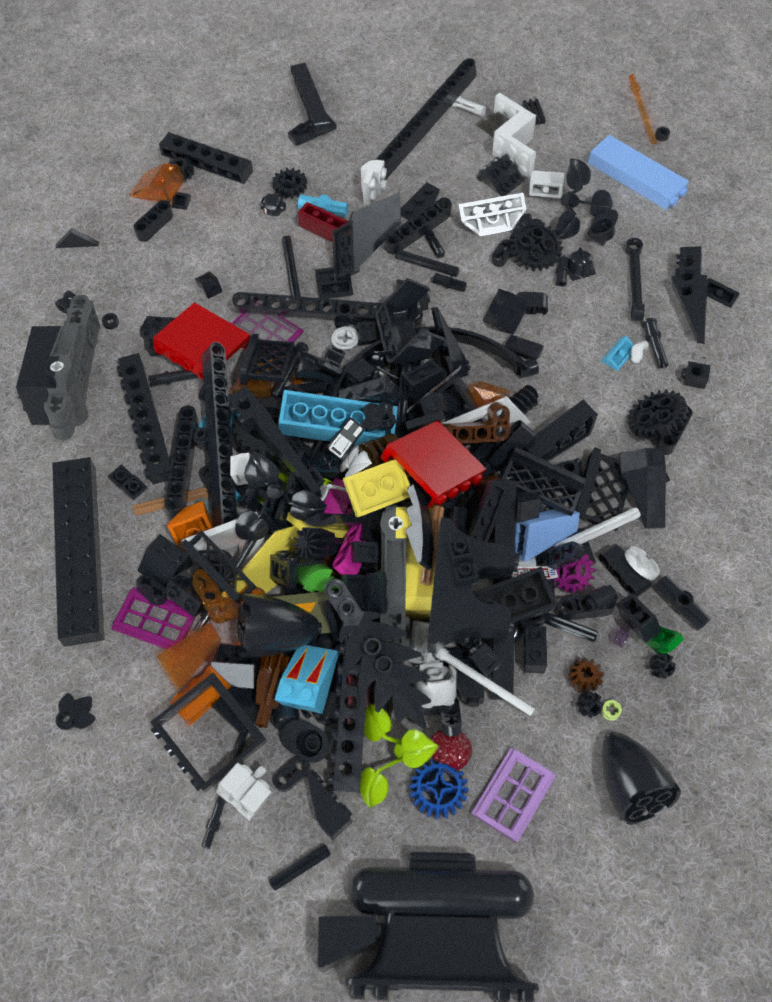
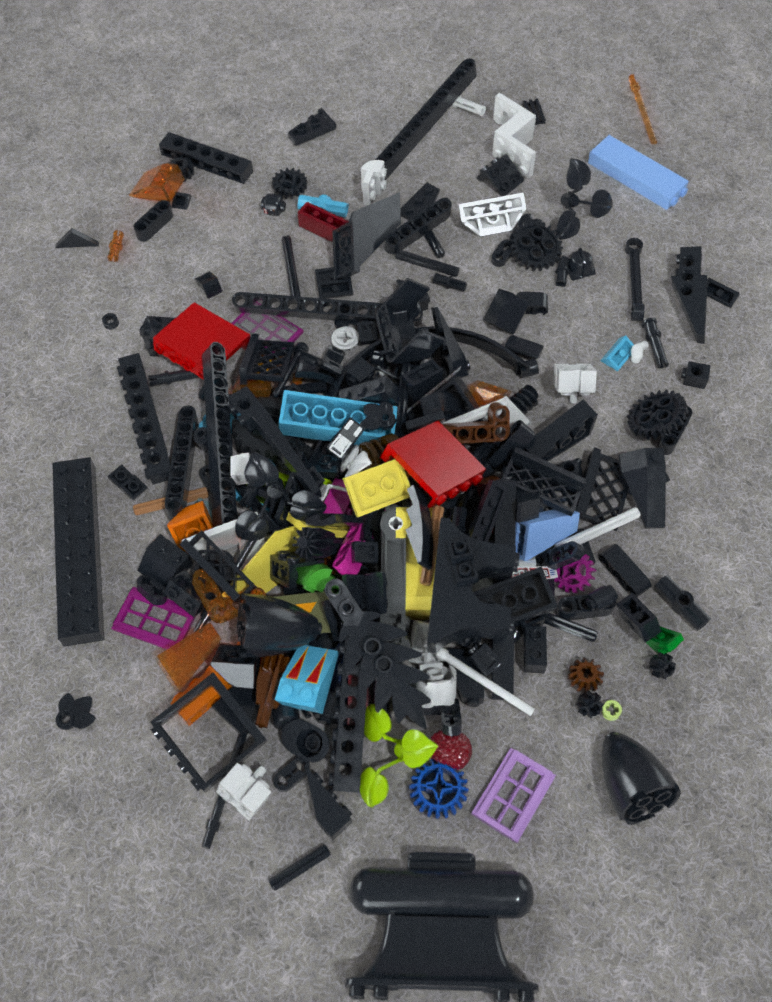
(58, 369): dark grey piece -> none
(64, 303): black wheel -> none
(115, 246): none -> clear orange pin
(310, 98): black beam -> none
(345, 938): black slope -> none
(491, 123): clear smoke slope -> none
(546, 184): white brick -> none
(573, 379): none -> white brick
(603, 226): black piece -> none
(621, 637): clear purple bush -> none
(640, 563): white tile -> none
(662, 134): black bush -> none

